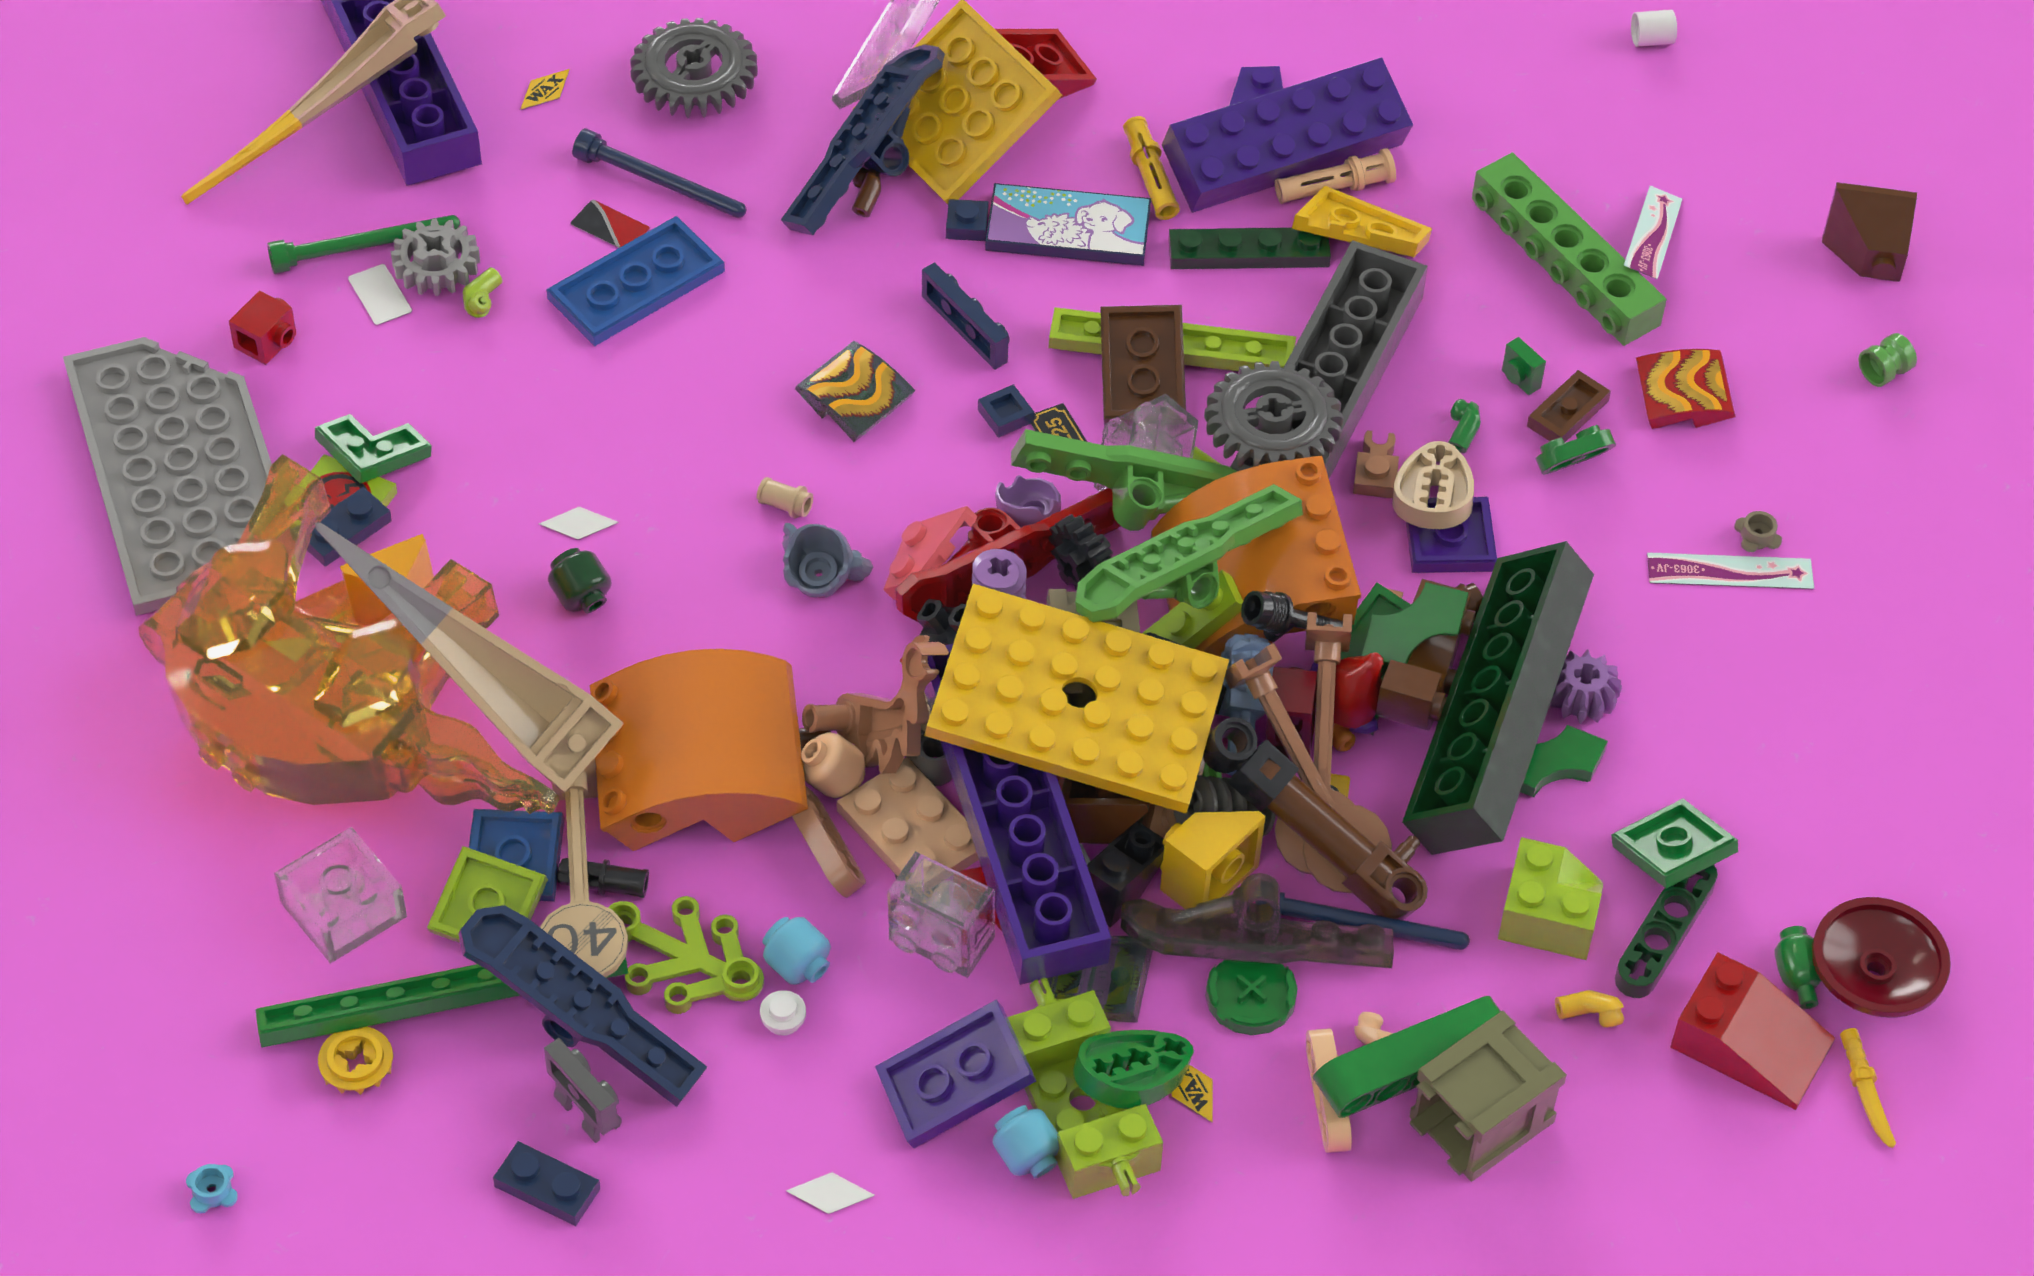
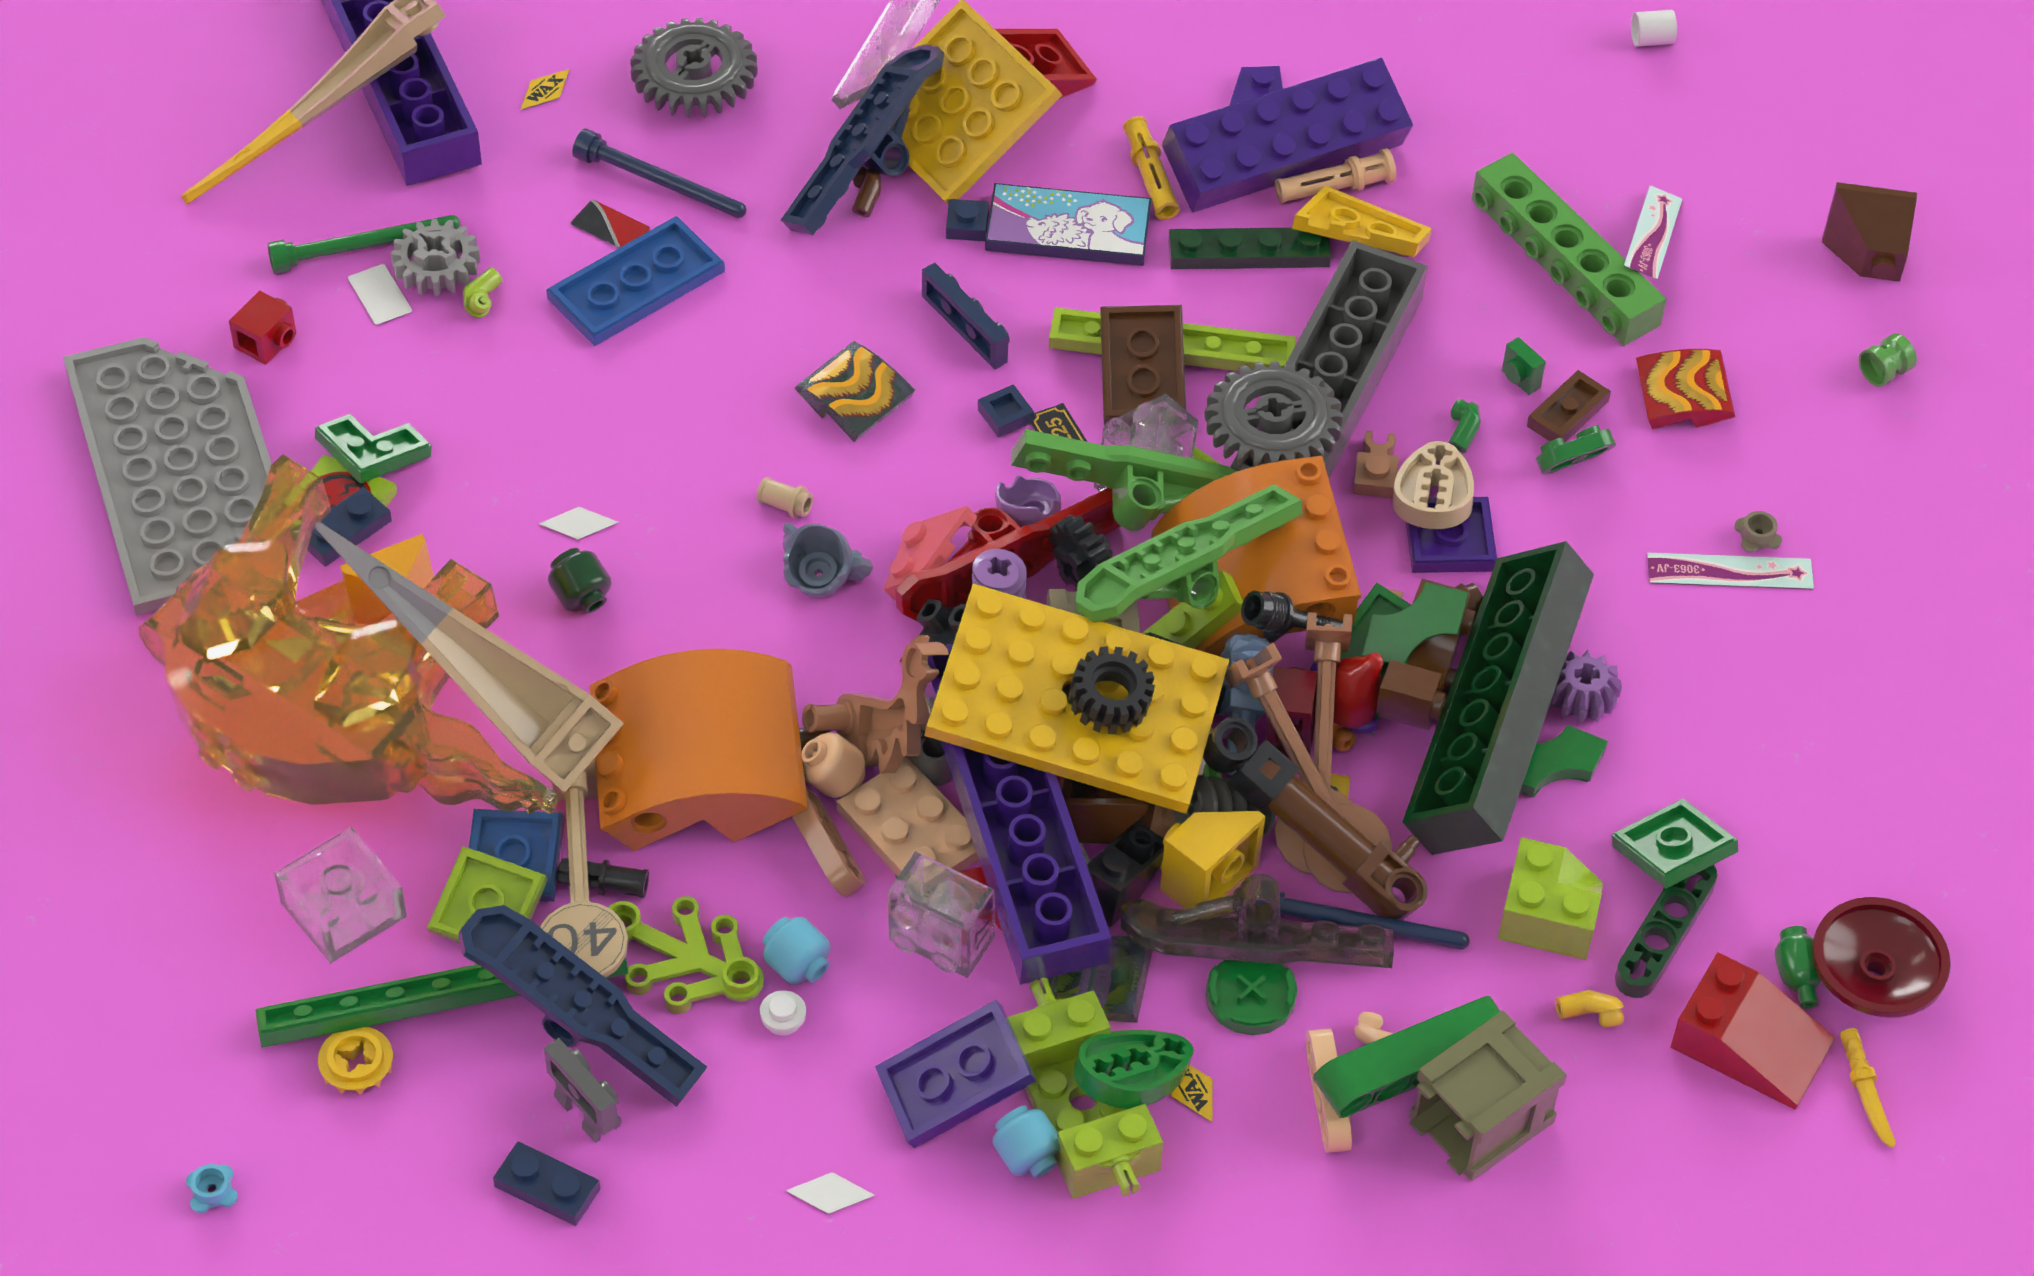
(1117, 669): none -> black tyre

